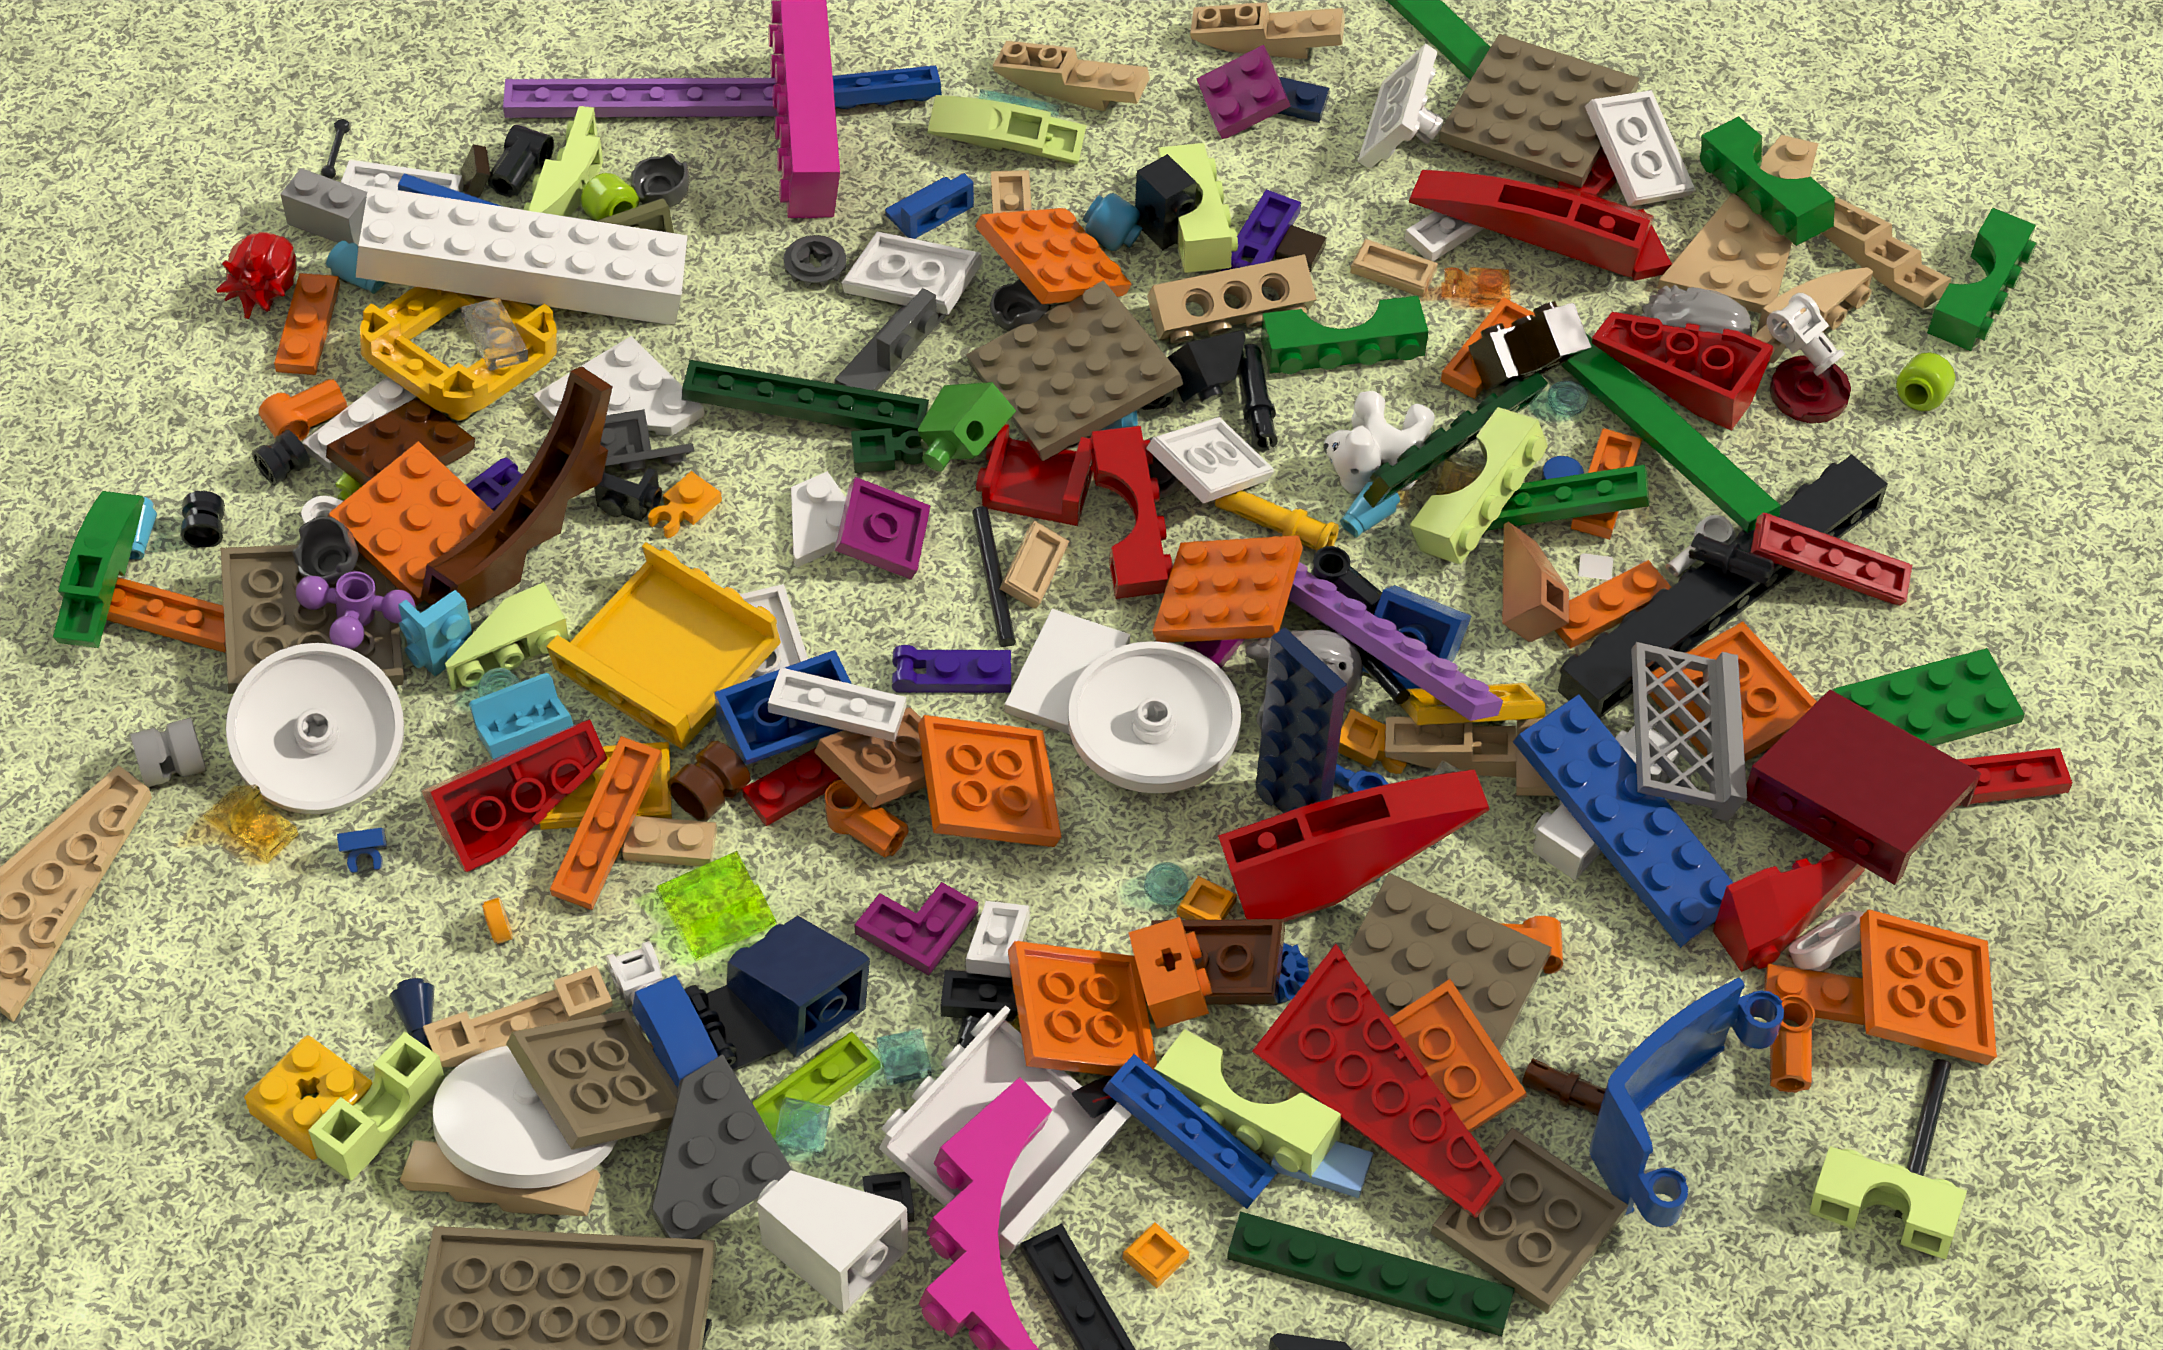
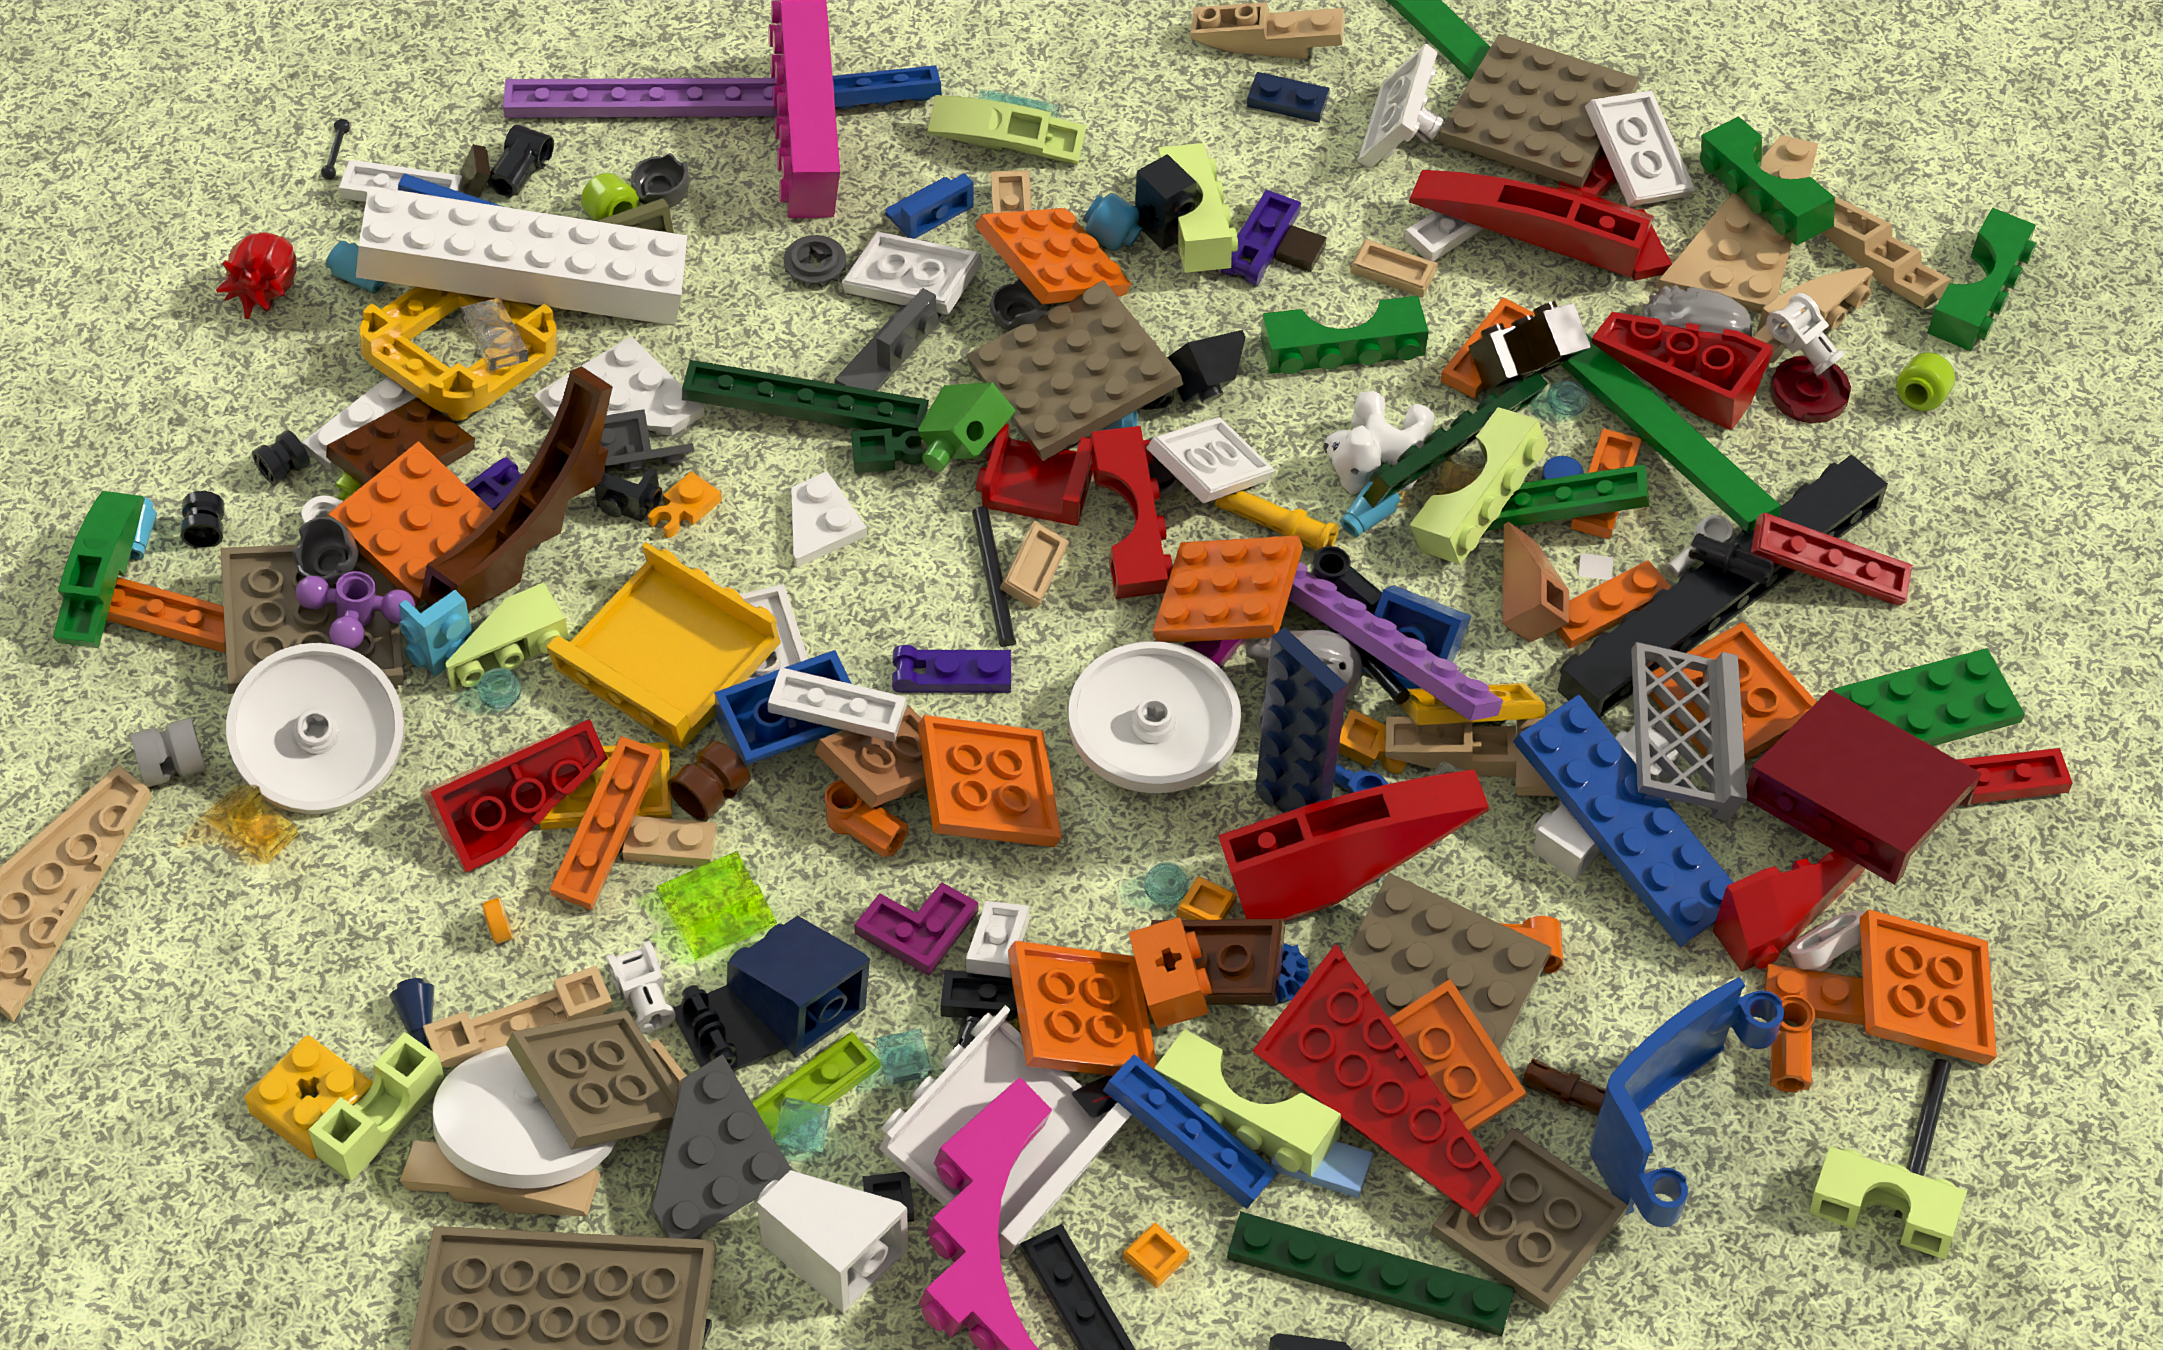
(302, 410): orange piece -> none
(307, 324): orange plate -> none
(324, 207): light grey brick -> none
(362, 843): blue tile -> none
(519, 715): medium azure bracket -> none
(562, 181): yellowish green slope -> none
(673, 1028): blue slope -> none
(789, 787): red plate -> none
(882, 528): magenta plate -> none
(1054, 665): white tile -> none
(1061, 75): tan slope -> none
(1169, 299): tan brick -> none
(1243, 92): magenta plate -> none
(1258, 408): black pin -> none
(1482, 285): clear orange plate -> none

